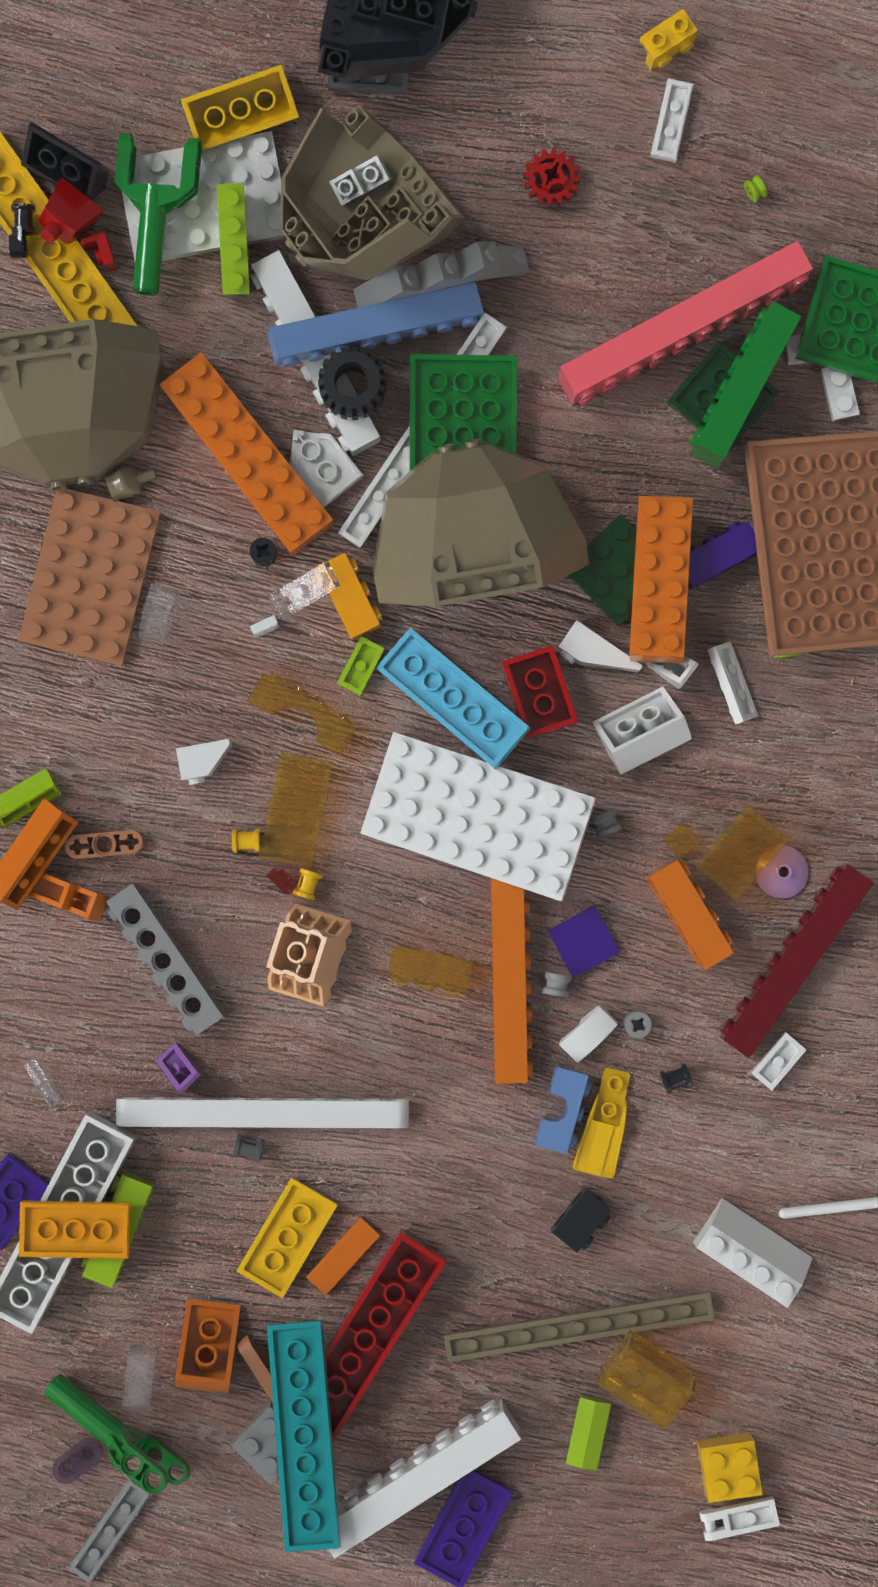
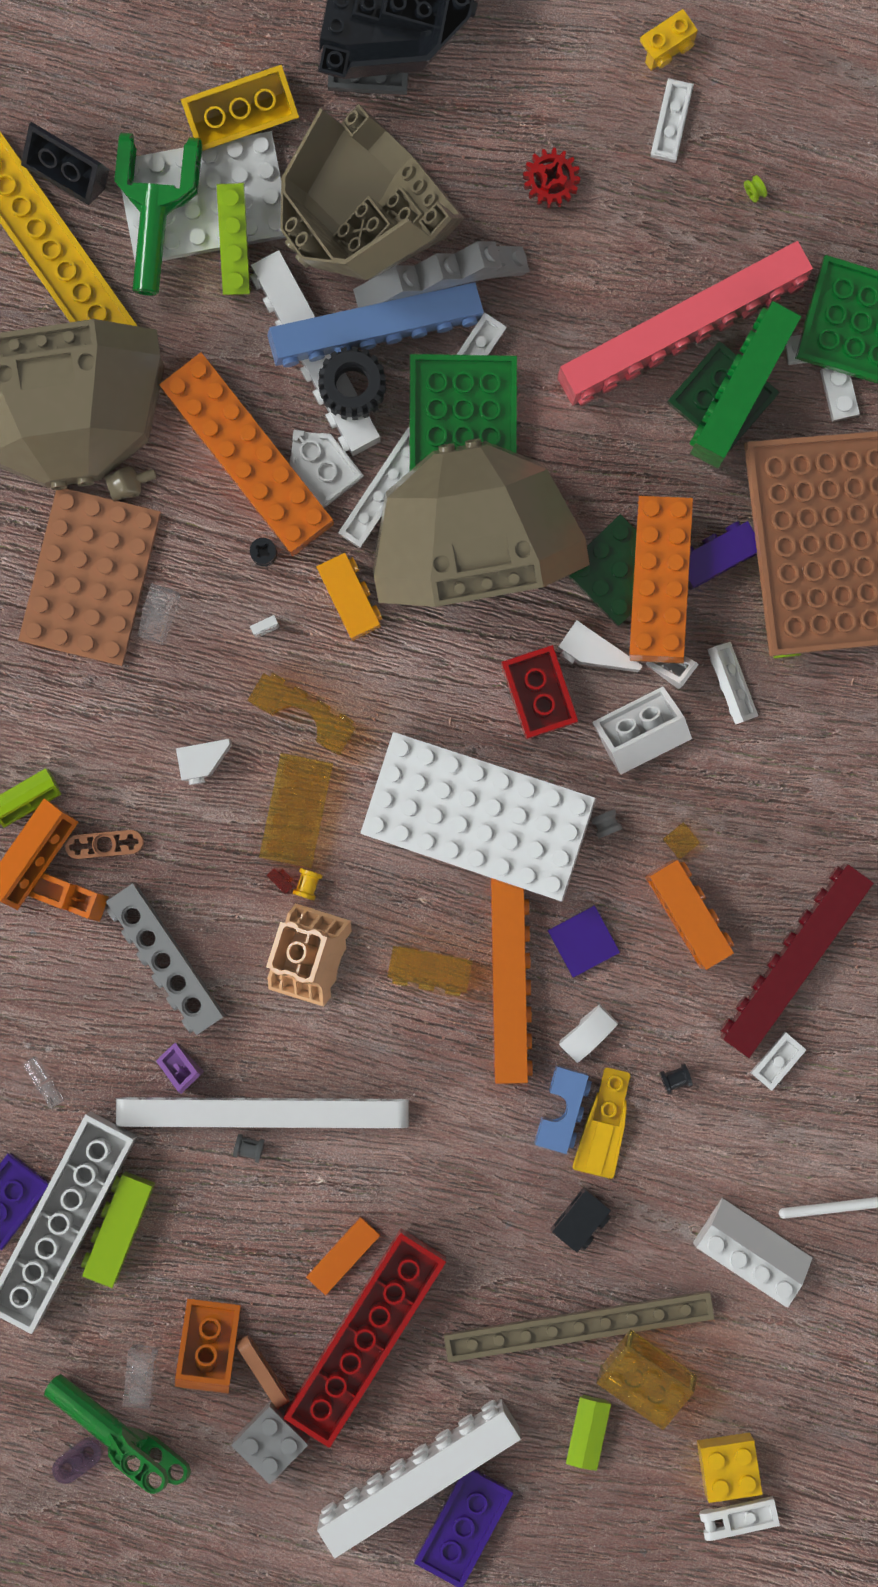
(22, 227): black connector -> none
(68, 214): red torso -> none
(74, 1229): light orange tile -> none
(104, 254): red bracket -> none
(109, 1531): light grey tile -> none
(246, 840): yellow bush -> none
(287, 1237): yellow plate -> none
(303, 1436): teal plate -> none
(304, 590): clear plate -> none
(360, 180): white slope -> none
(360, 666): lime plate -> none
(453, 698): medium azure plate -> none
(557, 984): light grey wheel -> none
(633, 1021): light grey wheel -> none
(741, 853): clear yellow brick -> none
(787, 886): lavender dish -> none

